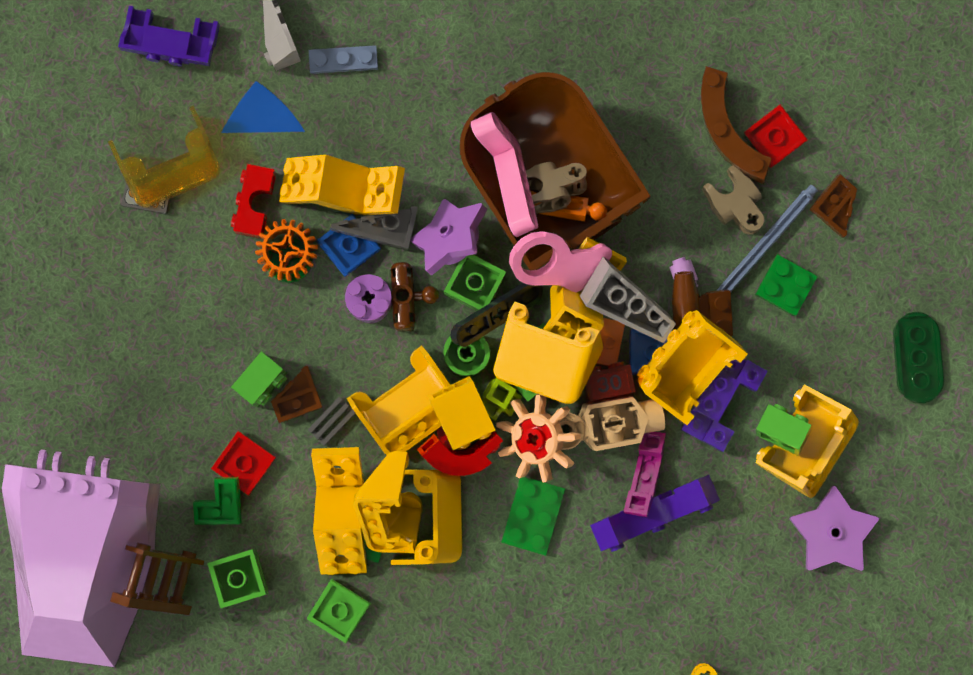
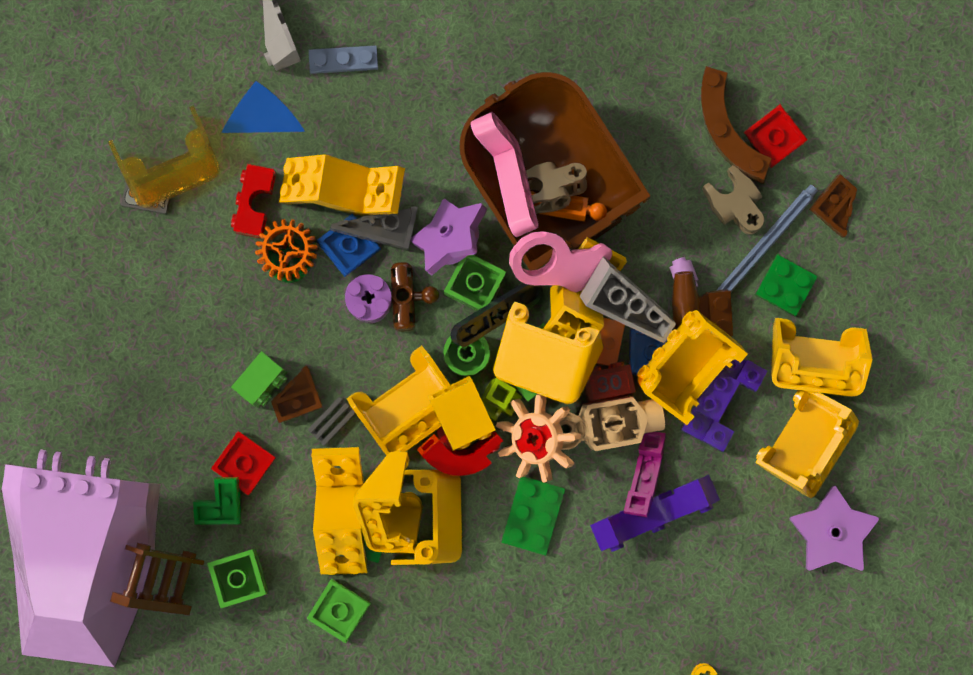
(168, 44): dark purple bracket -> none
(783, 429): bright green brick -> none
(820, 363): none -> yellow windscreen
(918, 357): dark green tile -> none

